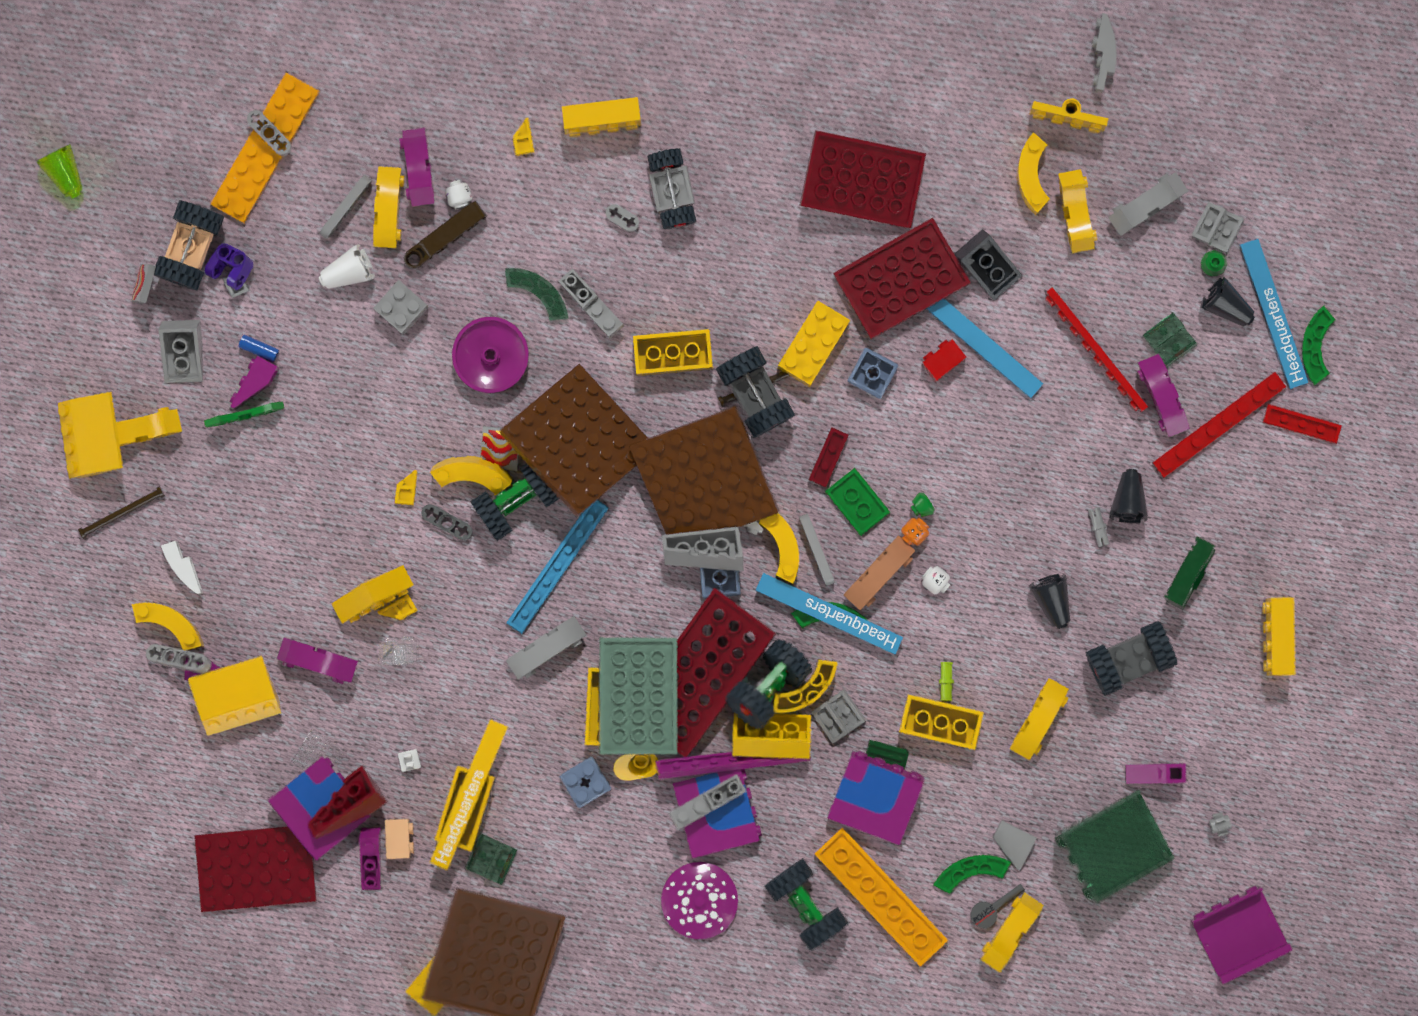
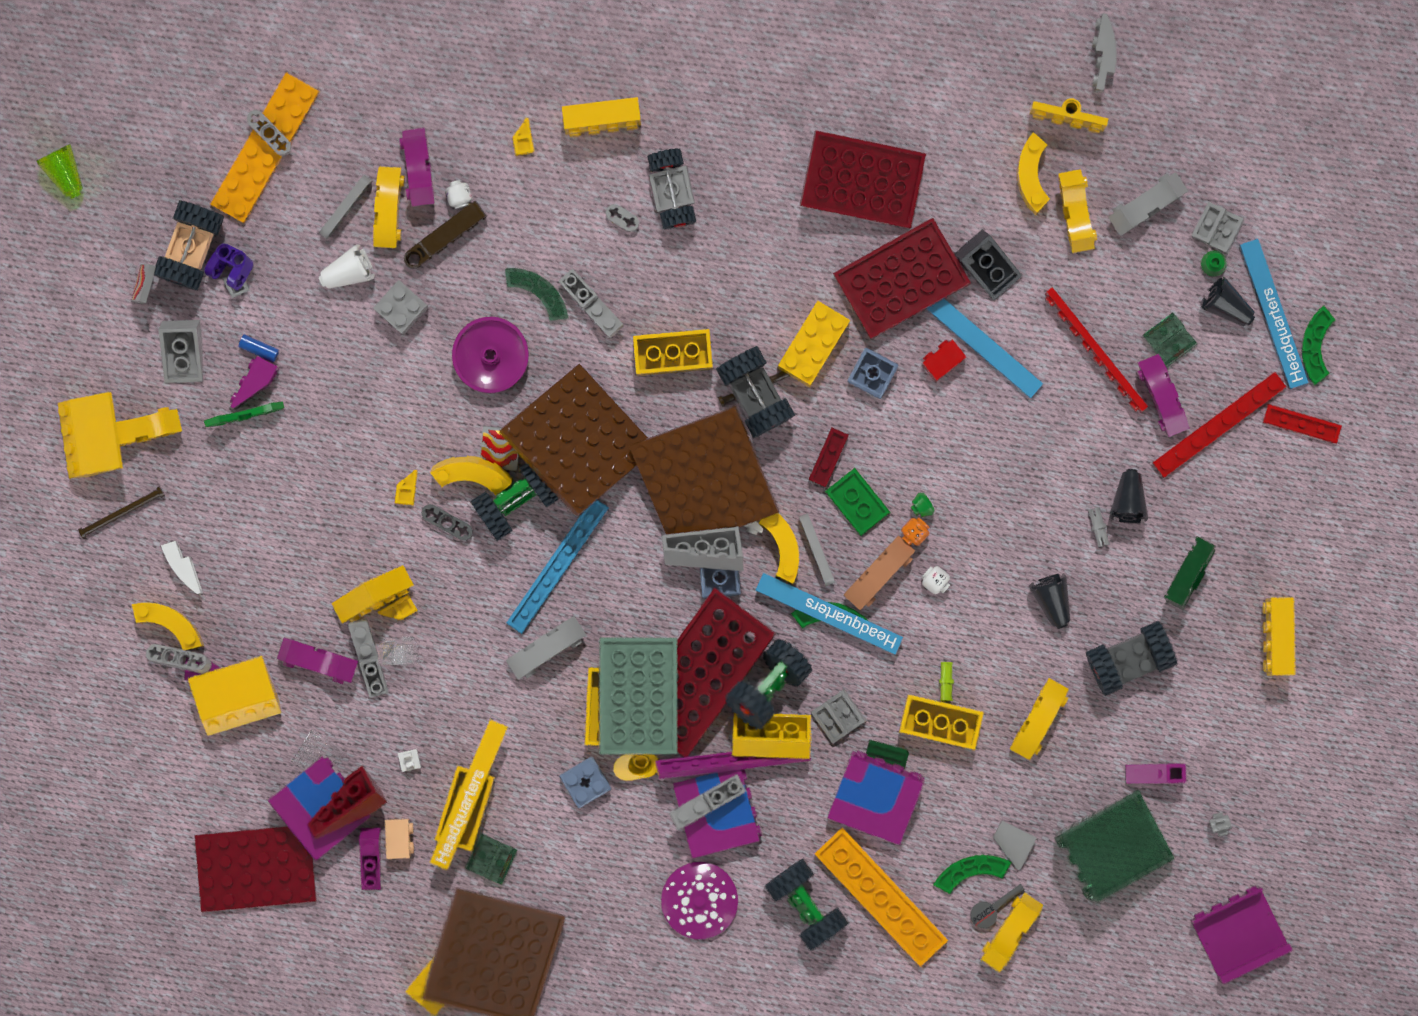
(368, 657): none -> light grey slope
(809, 691): yellow brick -> none

